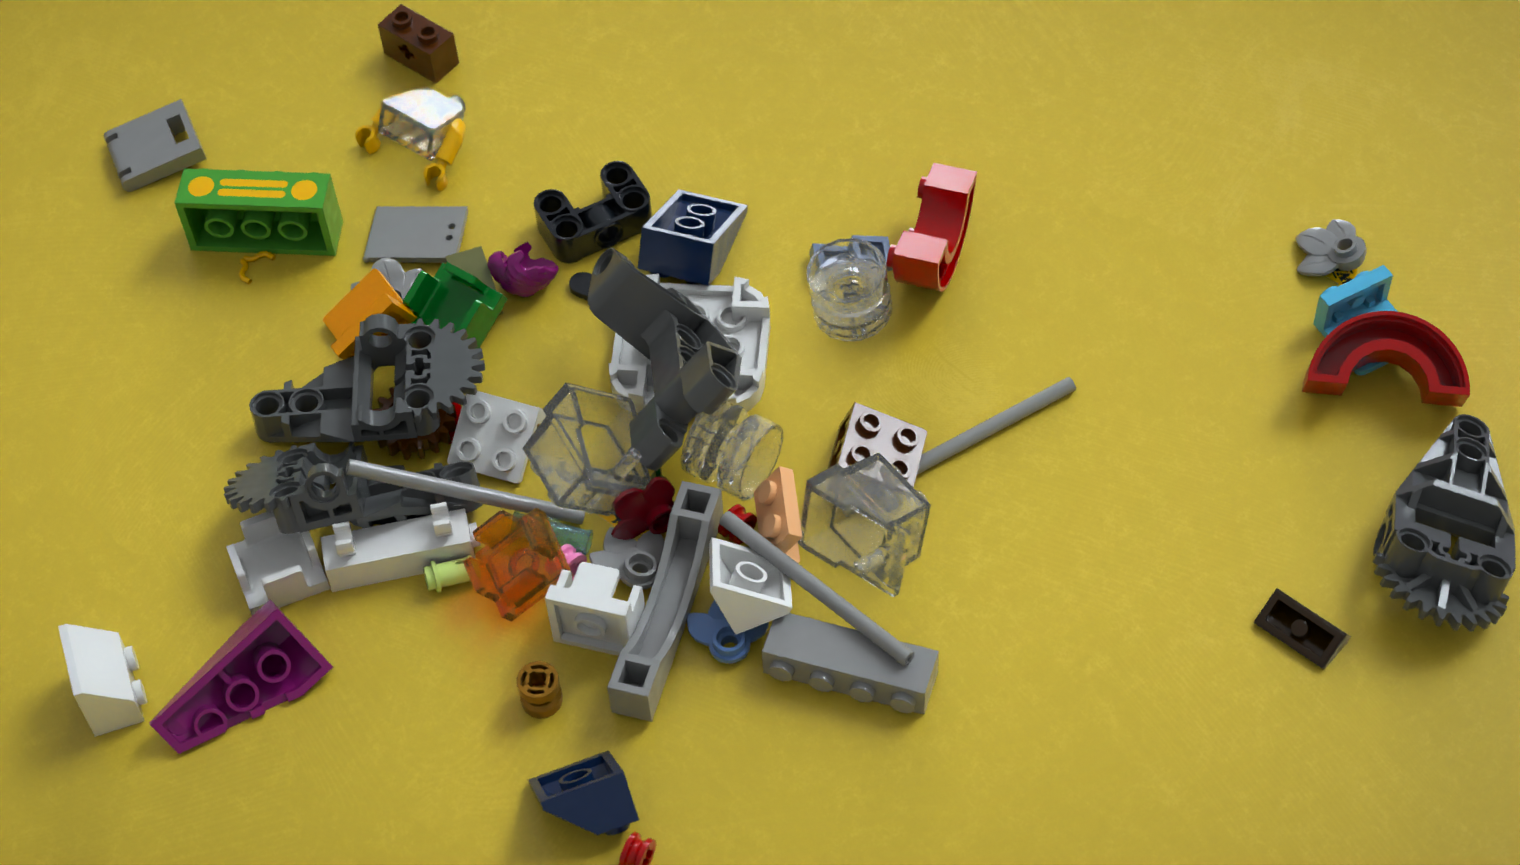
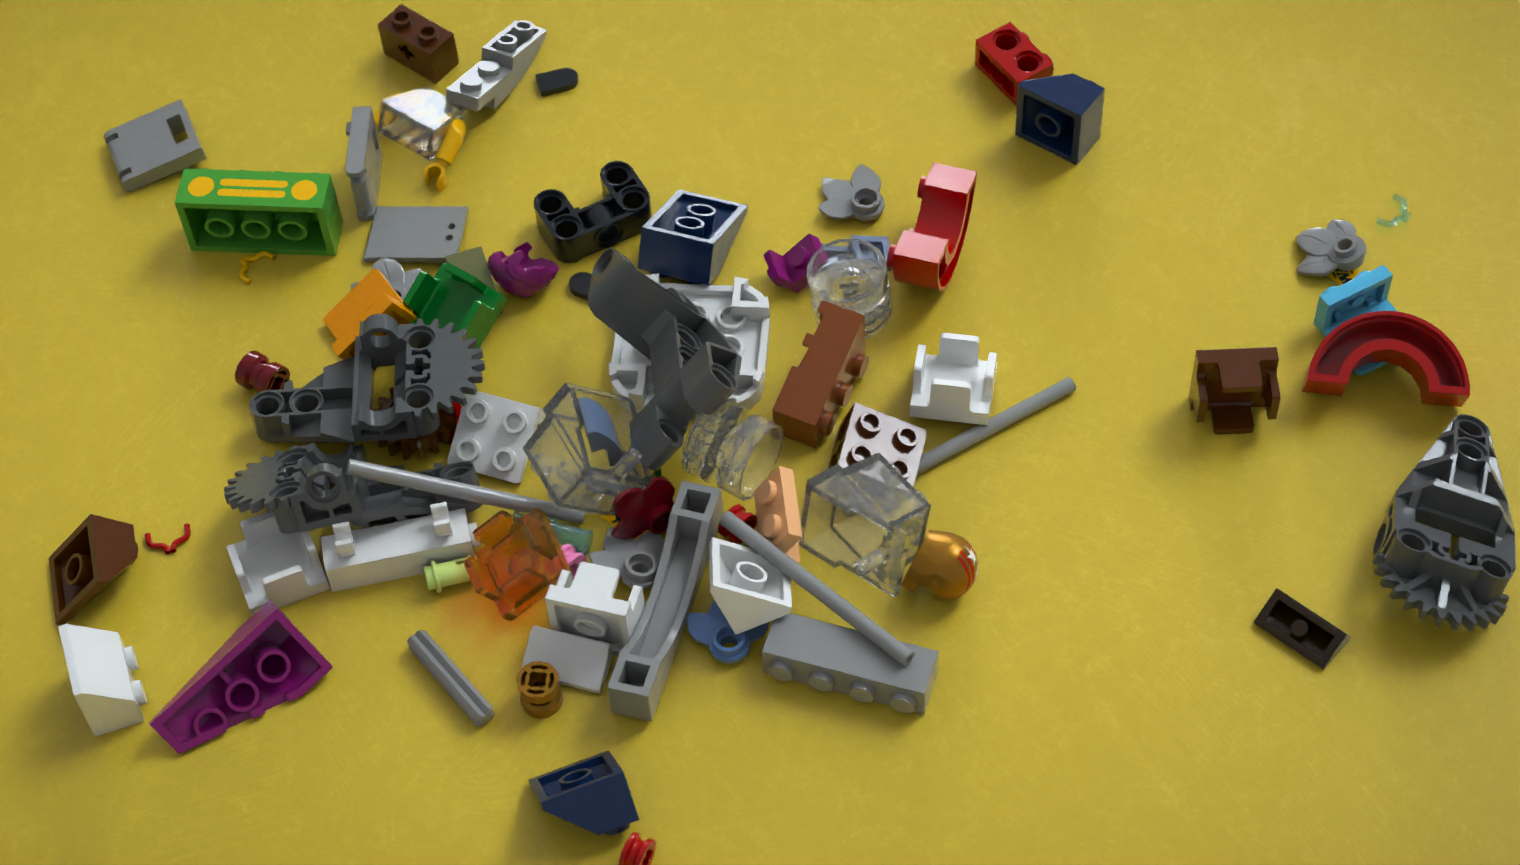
(89, 563): none -> reddish brown slope
(165, 547): none -> red piece
(259, 374): none -> dark red wheel
(364, 161): none -> light grey container
(450, 678): none -> light grey axle
(500, 68): none -> light grey slope
(557, 81): none -> black piece
(577, 659): none -> white slope
(600, 430): none -> sand blue slope
(791, 268): none -> magenta bracket
(824, 377): none -> dark orange wedge
(853, 198): none -> light grey plate
(943, 565): none -> pearl gold helmet
(954, 383): none -> white panel
(1010, 58): none -> red brick
(1060, 114): none -> slope
(1233, 383): none -> reddish brown panel
(1406, 215): none -> clear light blue piece

